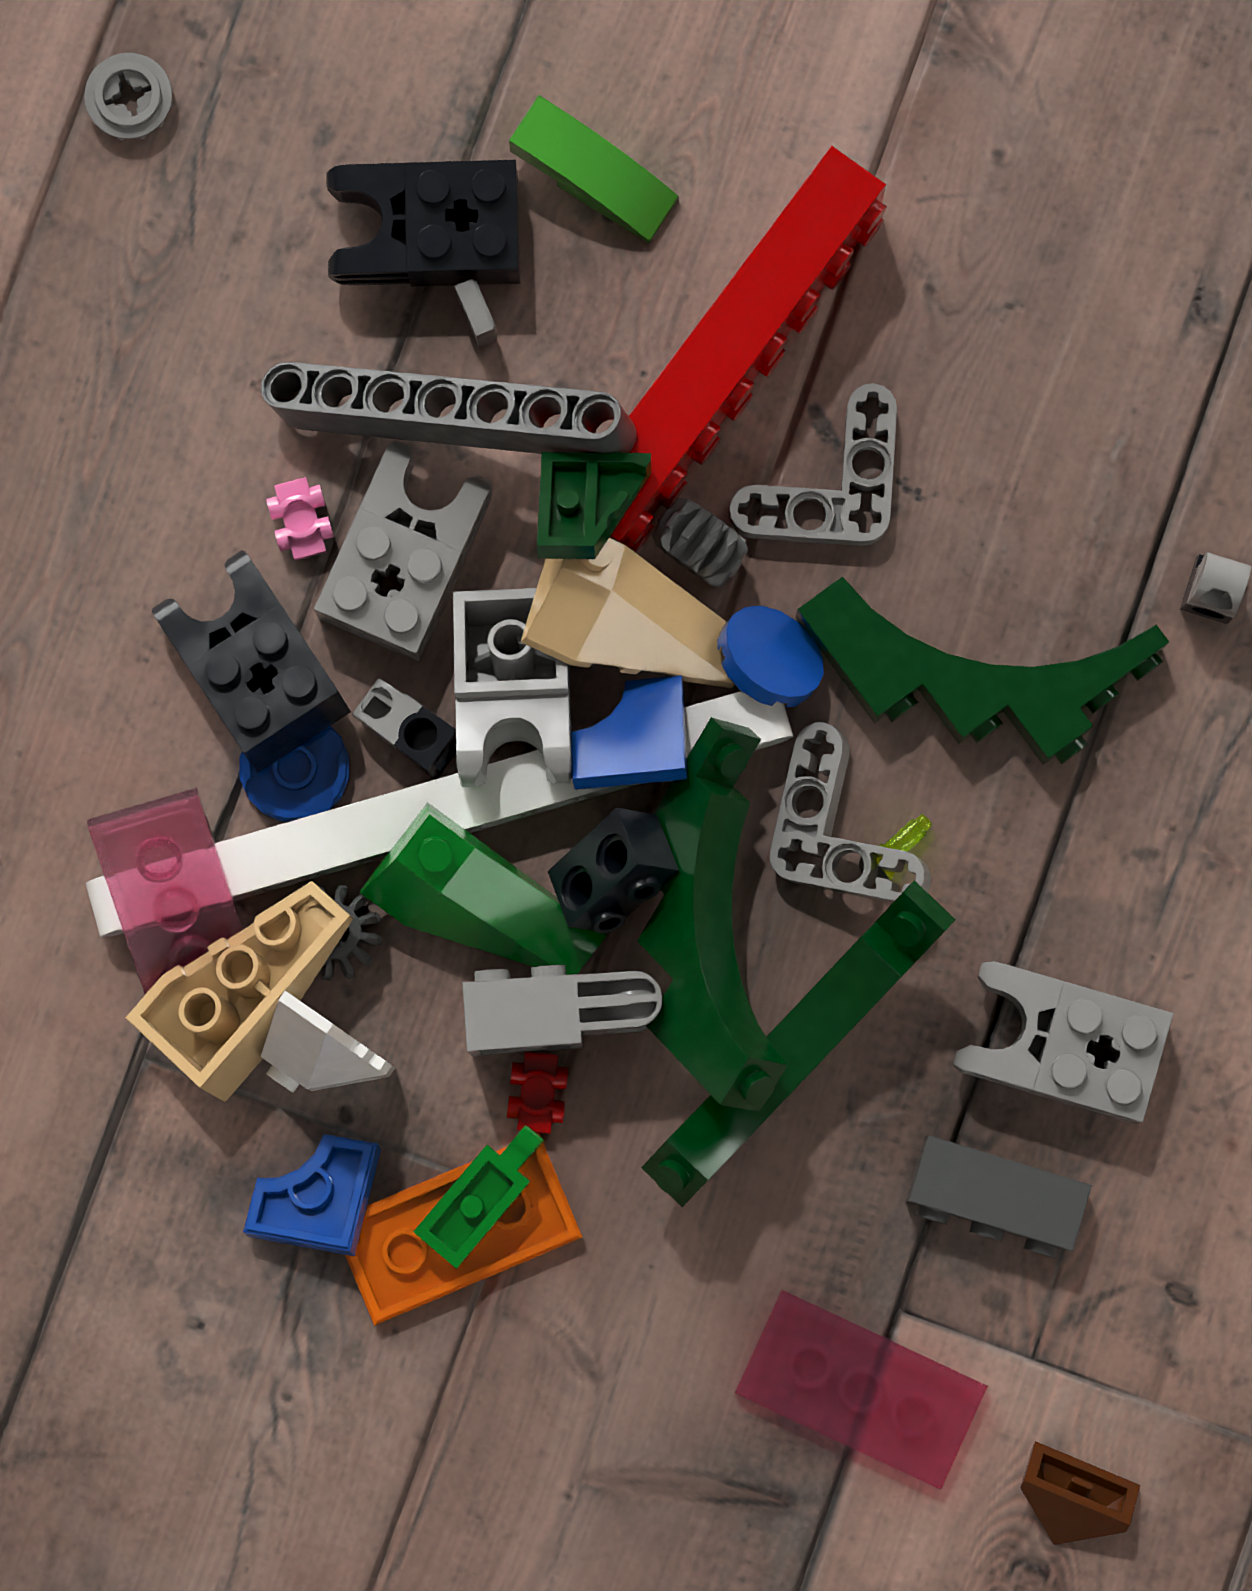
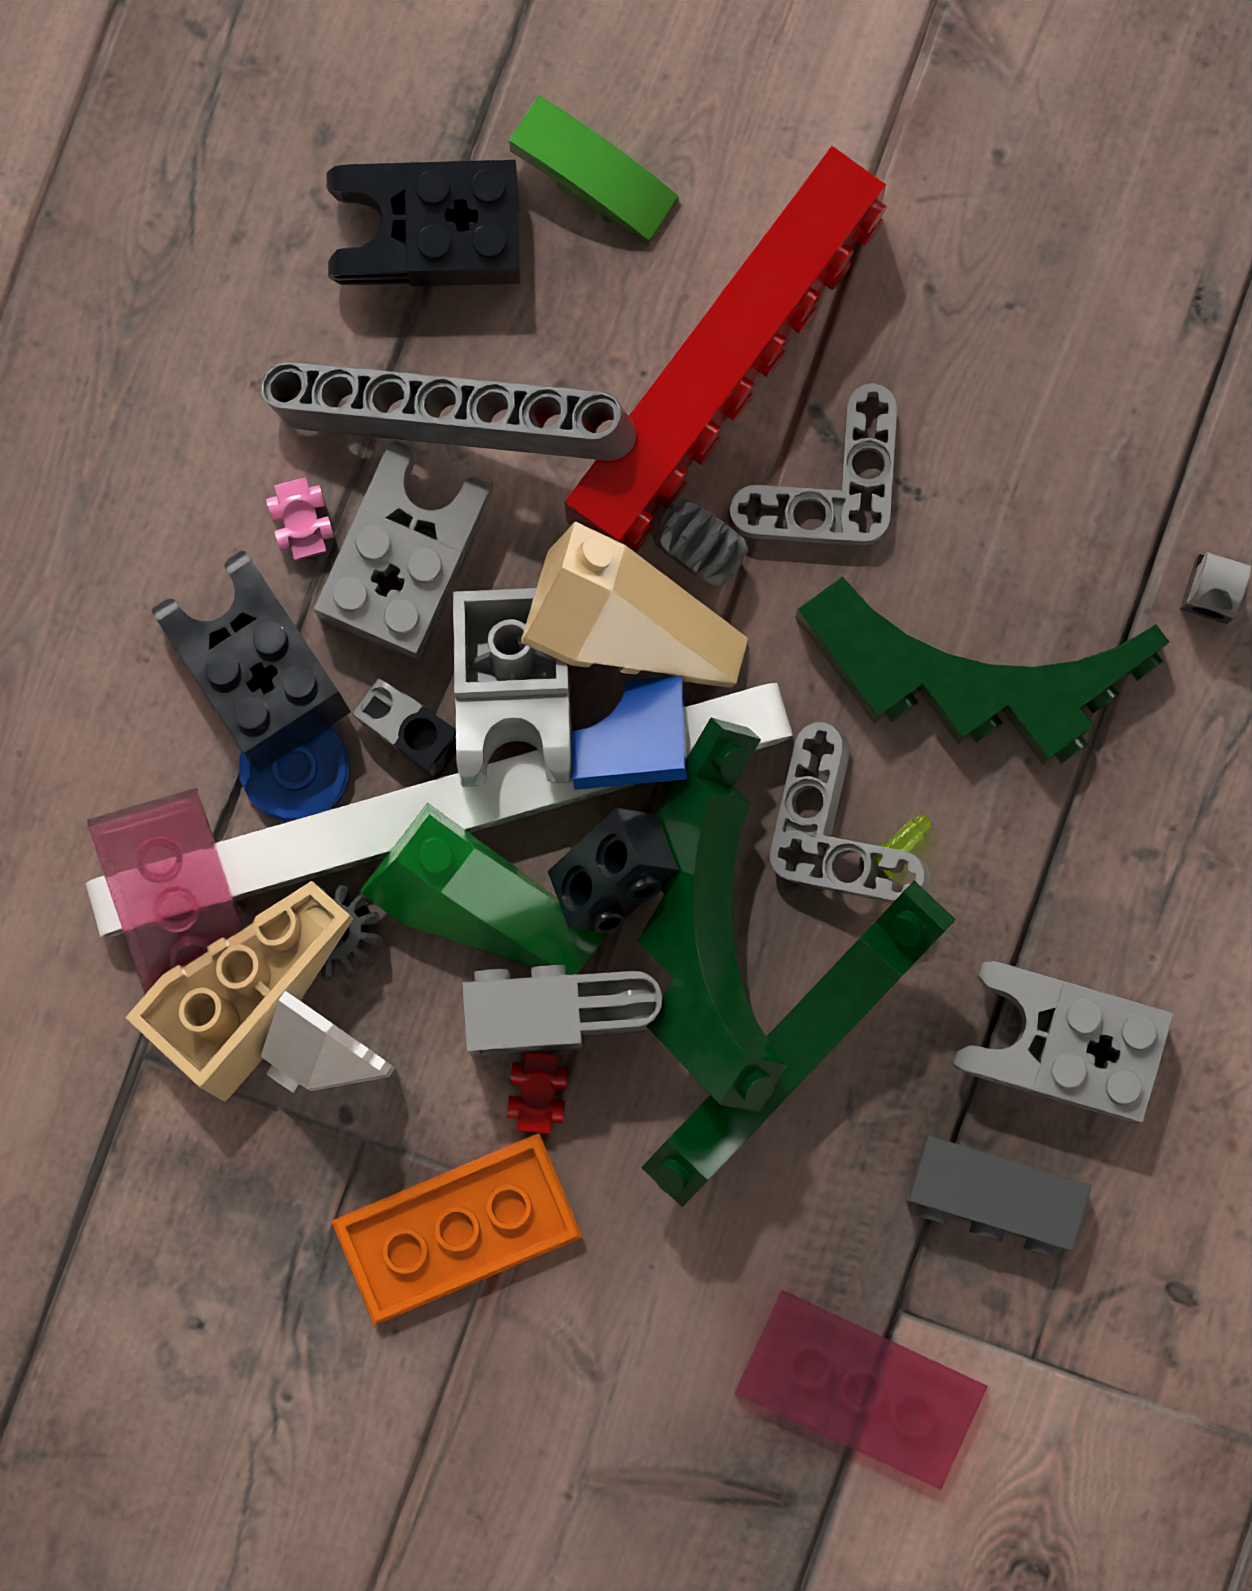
(105, 87): light grey gear -> none
(319, 1202): blue tile -> none
(476, 312): light grey tile -> none
(478, 1199): green plate -> none
(585, 500): dark green wing -> none
(770, 656): blue tile -> none
(1076, 1497): reddish brown slope -> none

